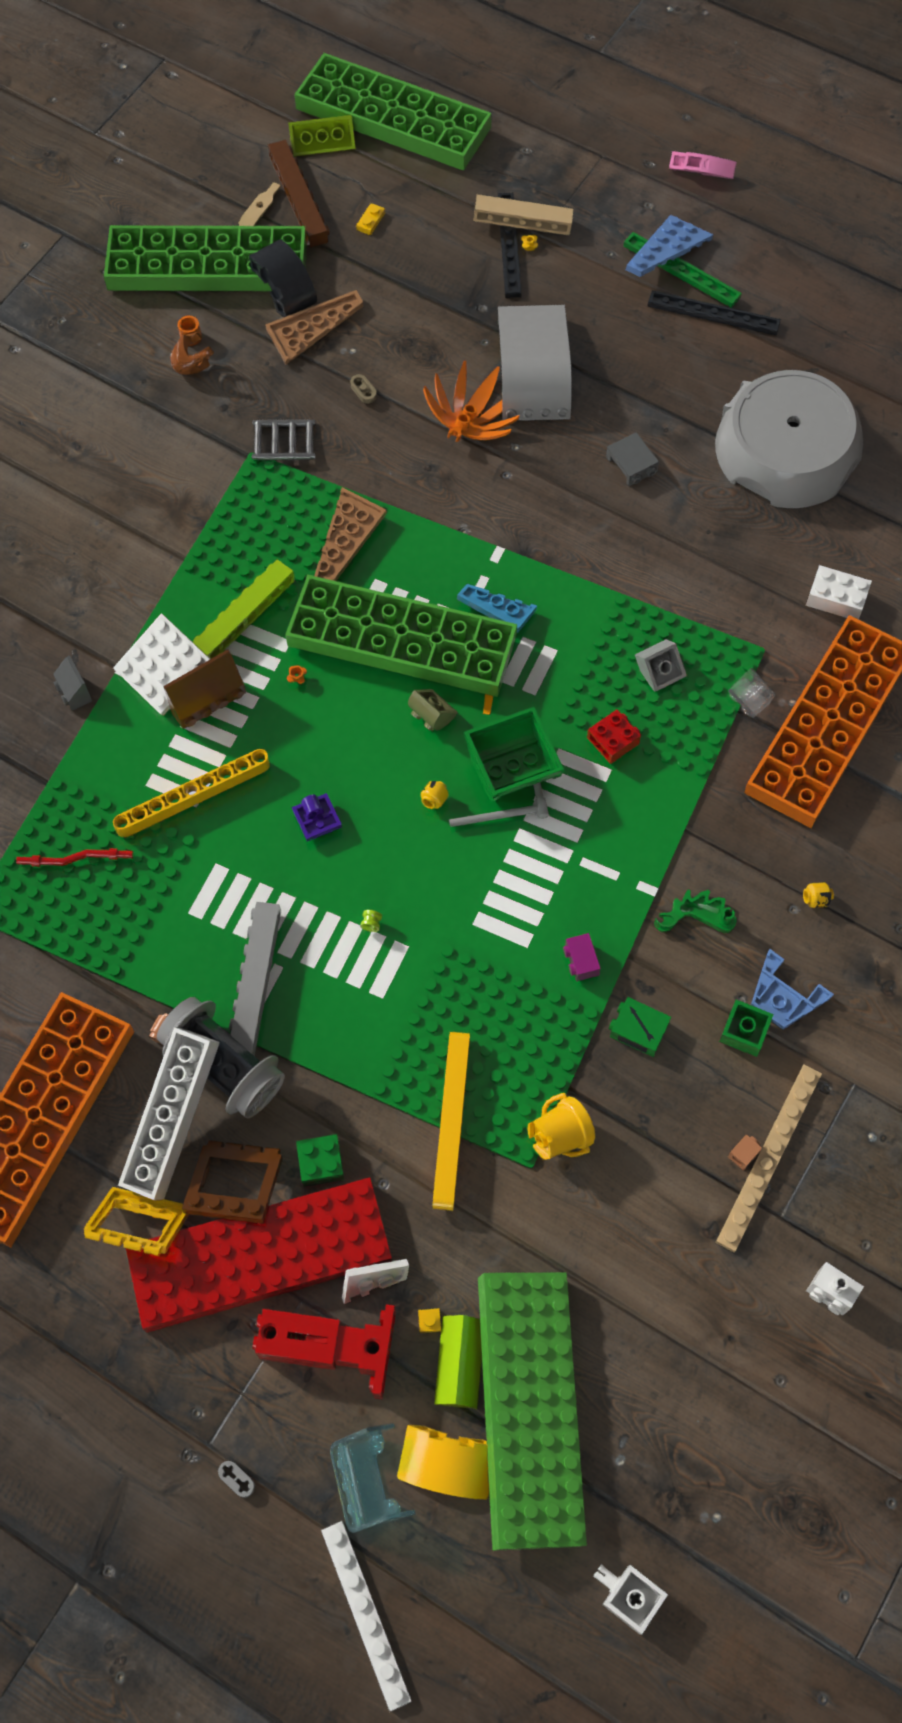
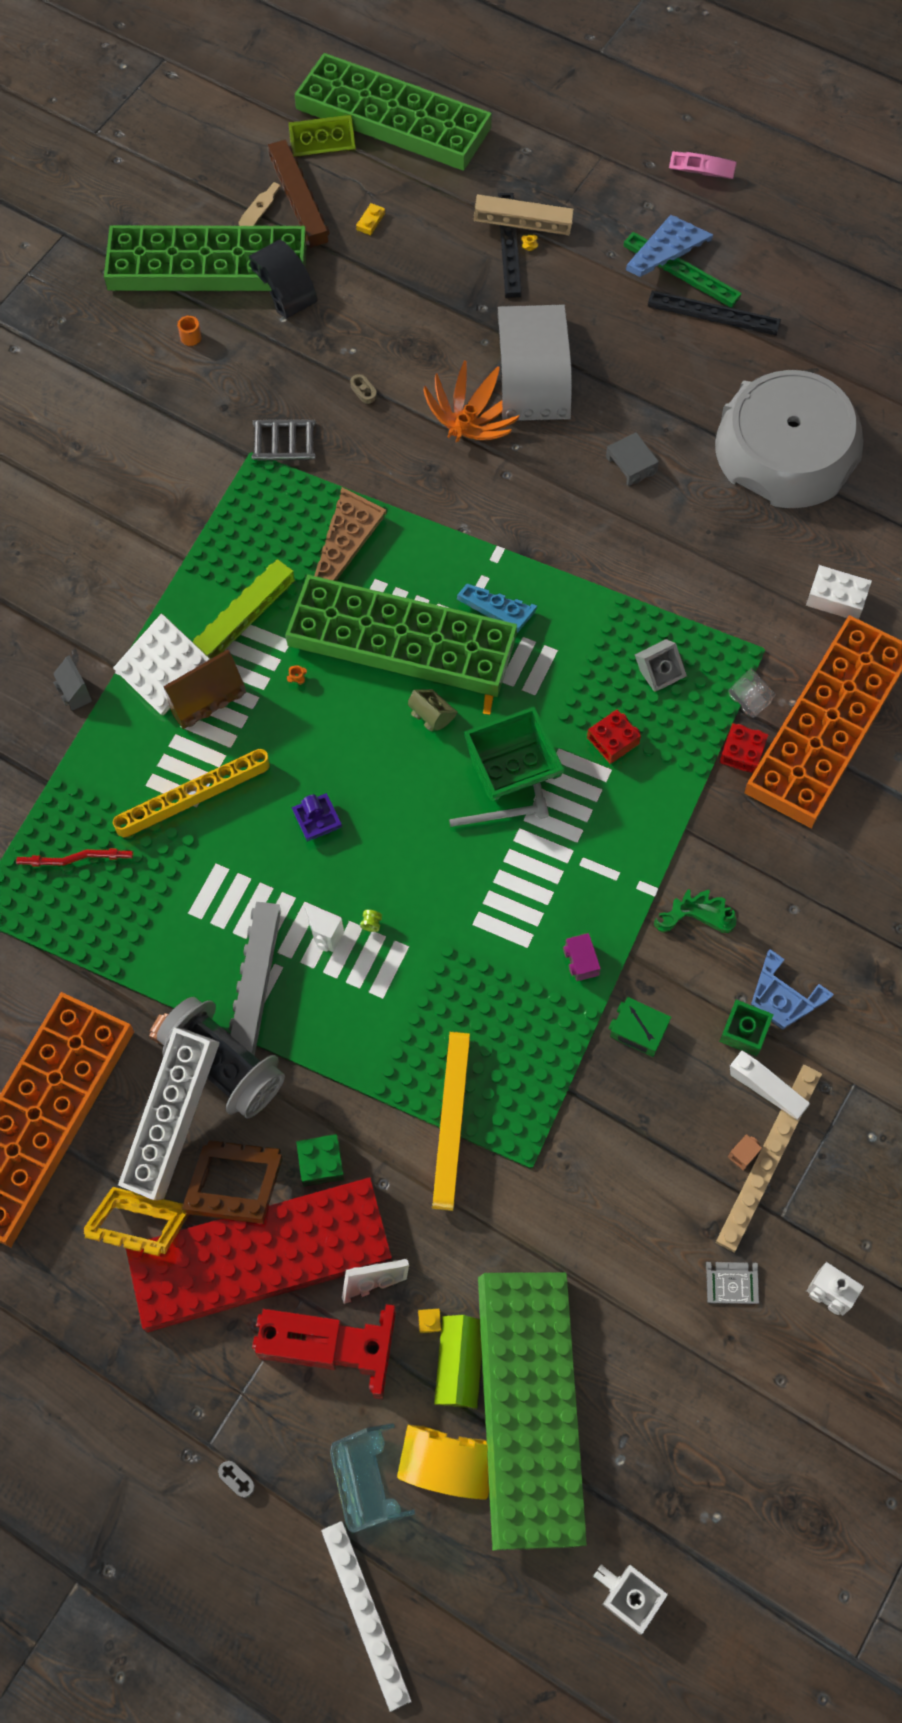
(189, 364): dark orange piece -> none
(303, 329): medium nougat wing -> none
(325, 927): none -> white slope
(434, 794): yellow head -> none
(562, 1129): yellow piece -> none
(732, 1283): none -> light grey piece
(743, 748): none -> red brick
(767, 1084): none -> white slope
(818, 895): yellow head -> none

